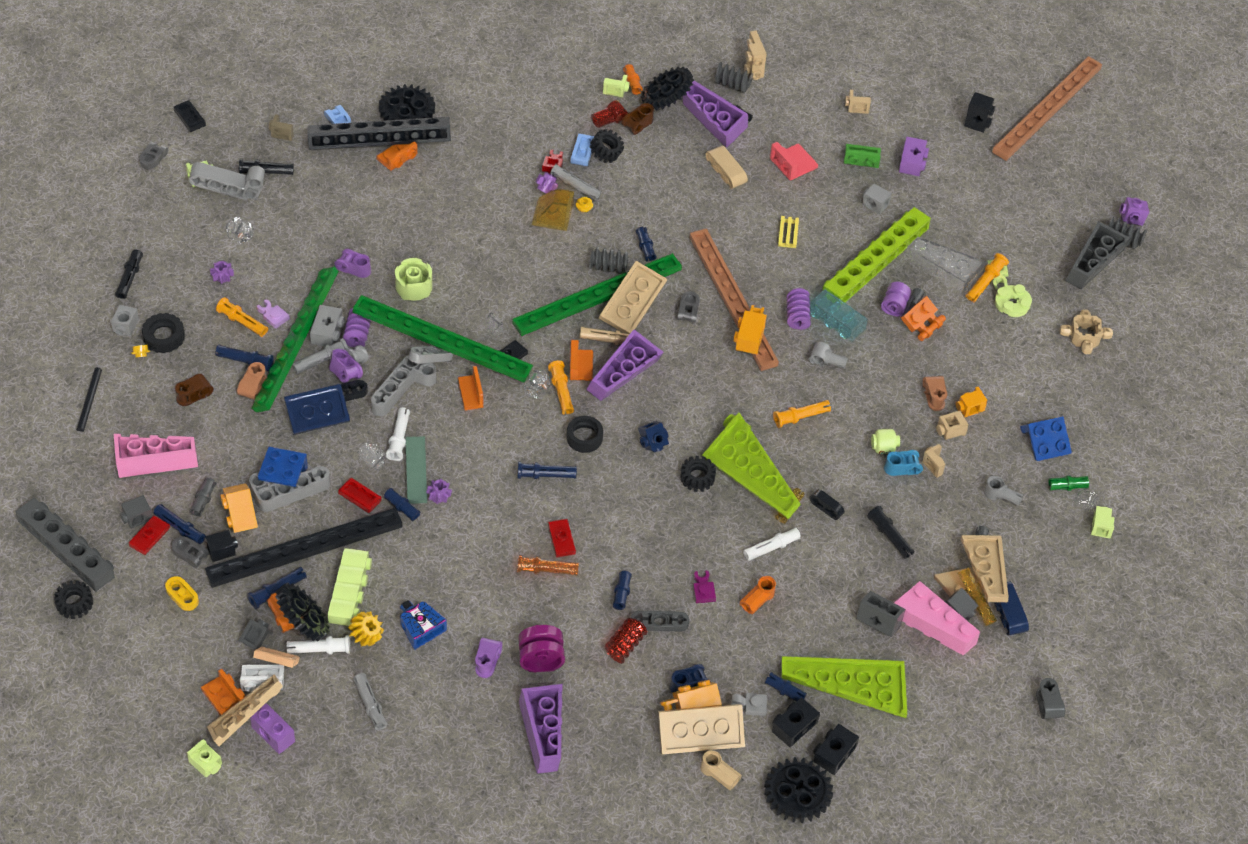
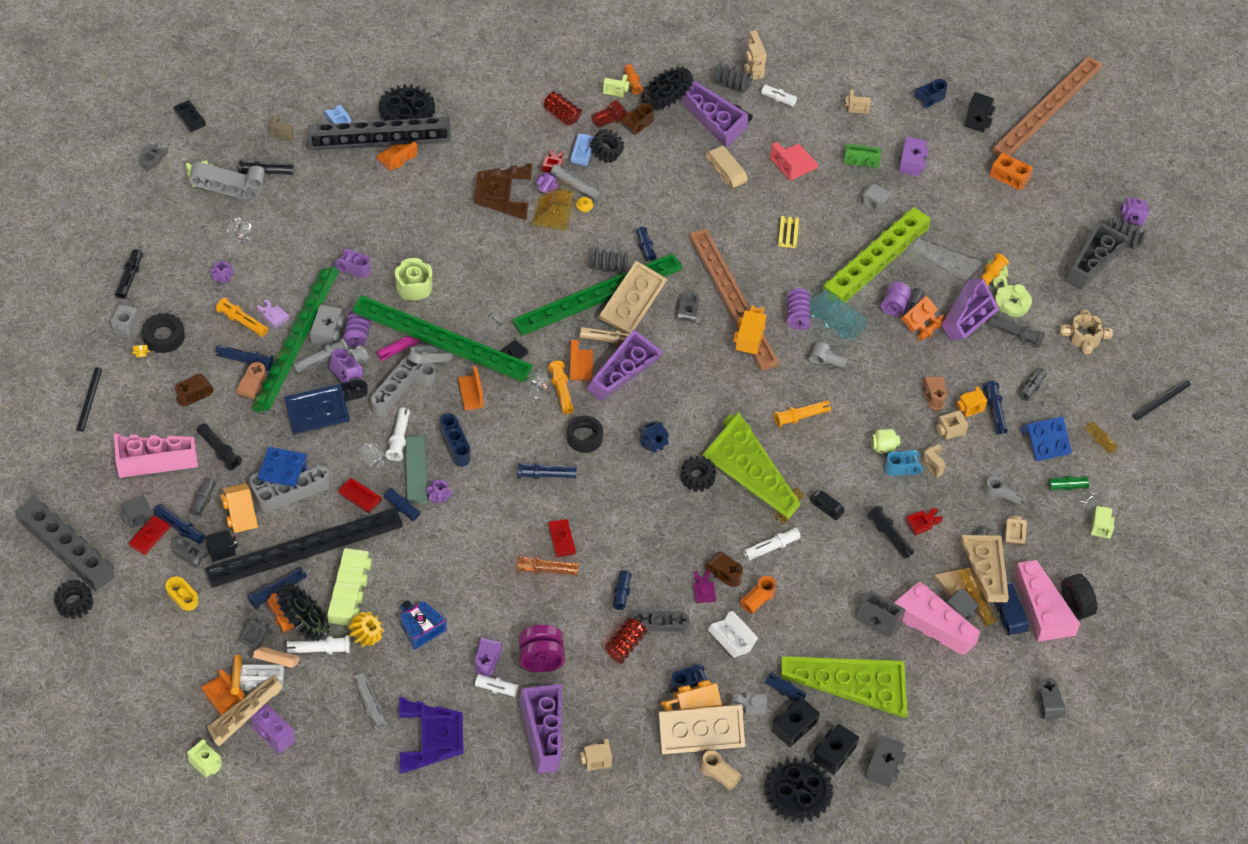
(223, 451): none -> black pin
(236, 674): none -> light orange bar
(396, 347): none -> dark pink pin
(440, 734): none -> dark purple wing
(455, 439): none -> dark blue beam
(494, 189): none -> reddish brown wing
(509, 688): none -> white pin
(562, 108): none -> clear red piece
(597, 756): none -> tan brick
(723, 568): none -> reddish brown piece
(733, 635): none -> white bracket
(779, 95): none -> white pin
(879, 770): none -> dark grey brick
(922, 522): none -> red plate
(932, 92): none -> dark blue piece
(970, 310): none -> medium lavender wedge
(994, 401): none -> dark blue pin
(1011, 171): none -> orange brick
(1015, 530): none -> tan bracket
(1024, 333): none -> dark grey pin
(1032, 384): none -> dark grey pin
(1044, 604): none -> bright pink wedge
(1079, 596): none -> black tyre
(1101, 437): none -> clear yellow axle
(1161, 400): none -> black bar

